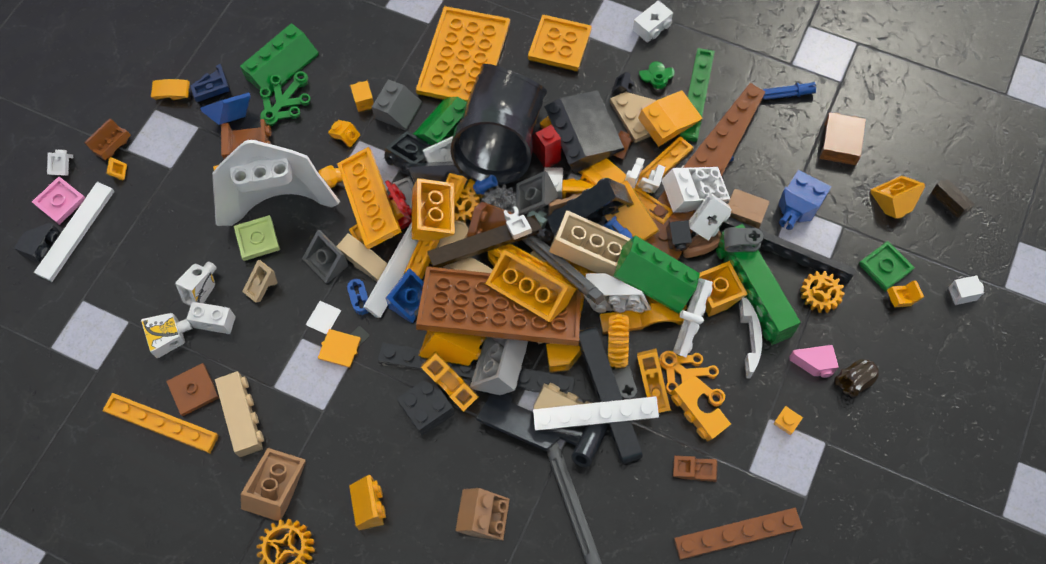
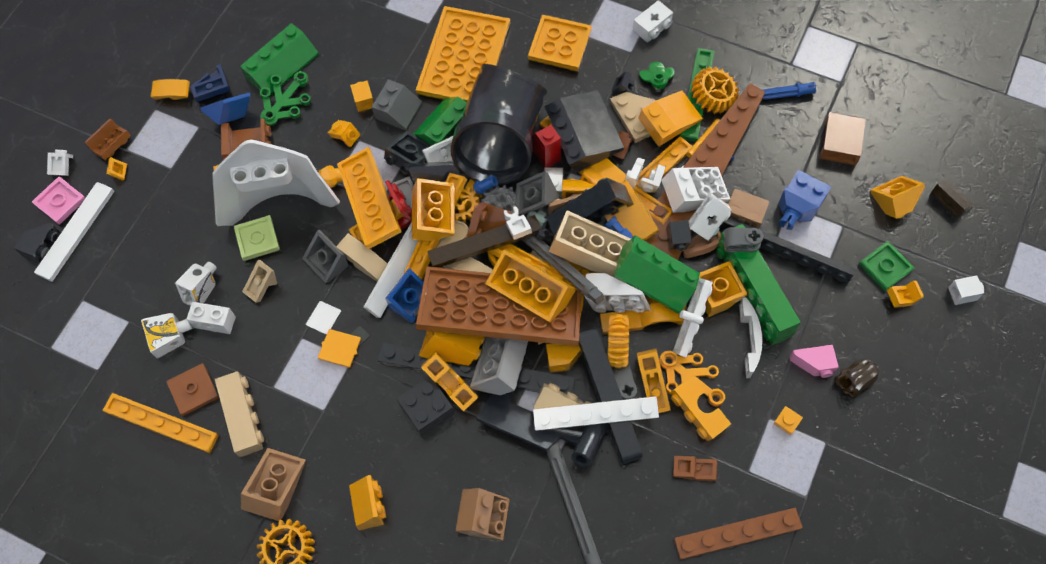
(355, 297): blue beam -> none
(693, 149): none -> light orange bar
(714, 90): none -> light orange gear
(822, 291): light orange gear -> none

